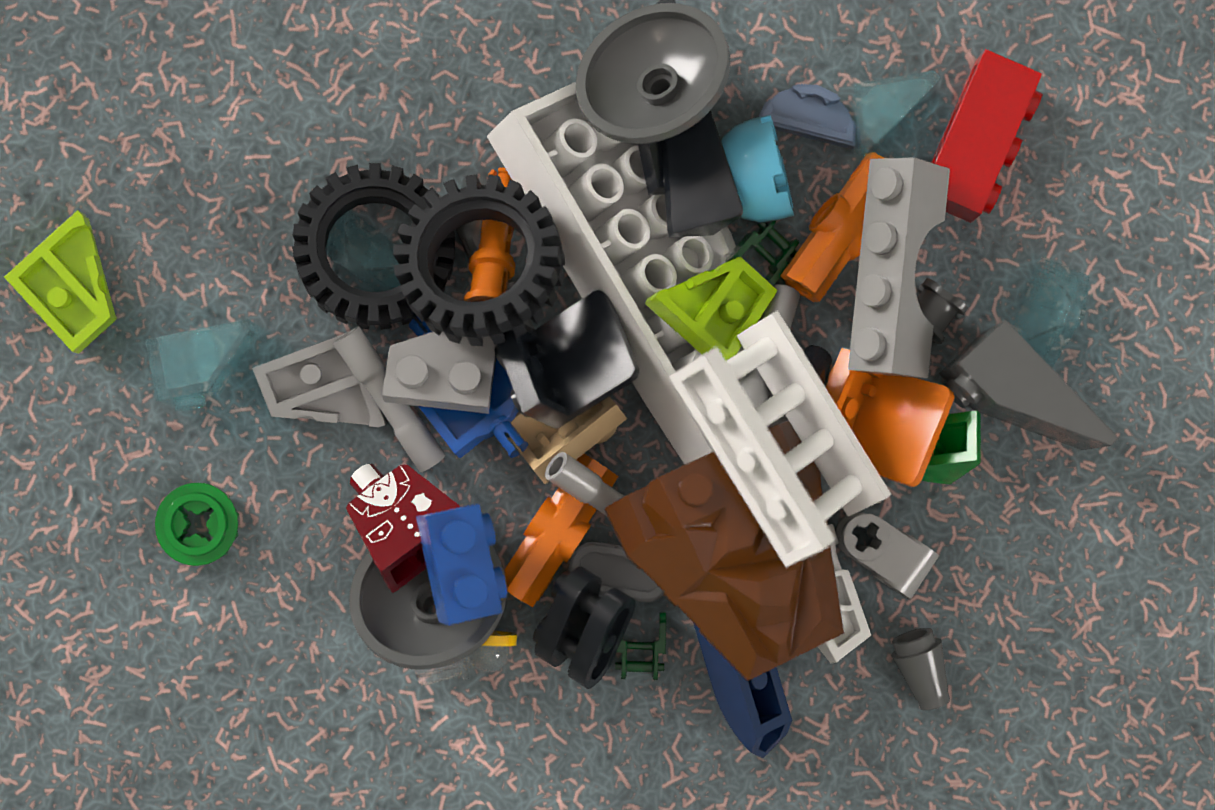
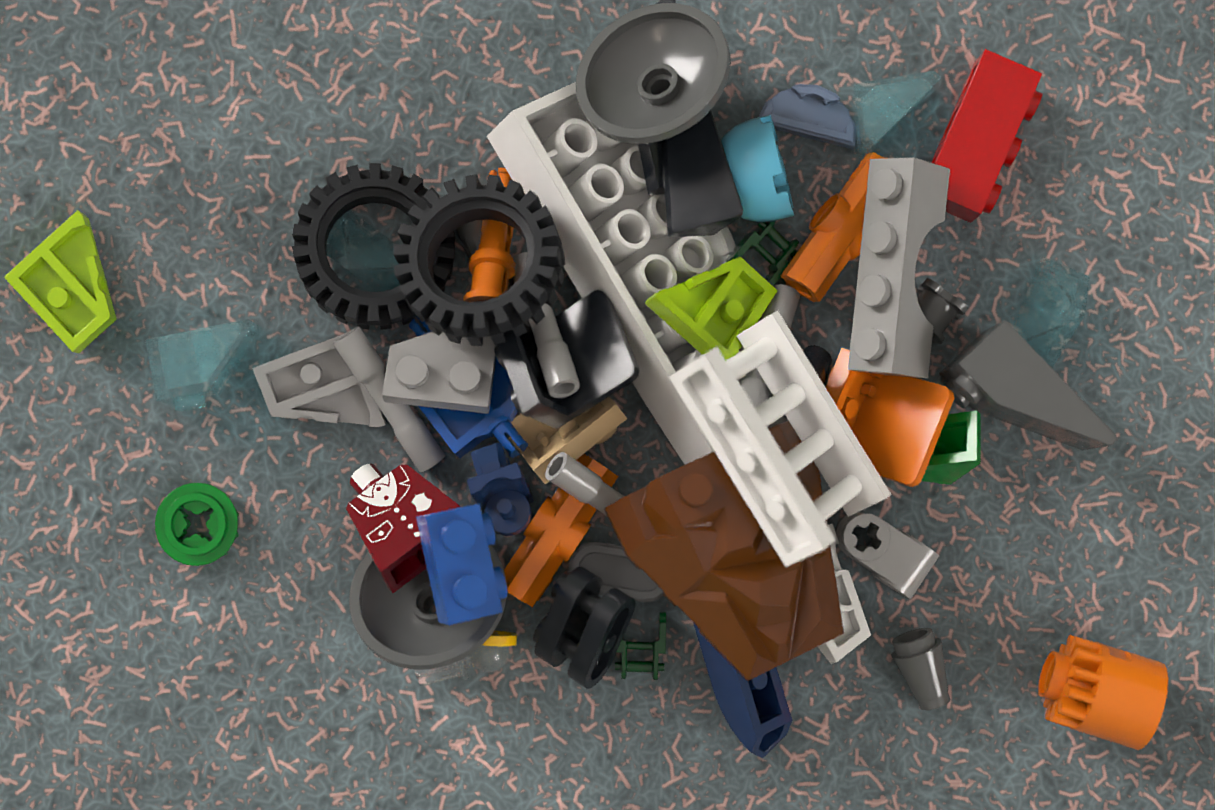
(501, 490): none -> dark blue hips
(552, 350): none -> light grey piece
(1104, 691): none -> orange gear

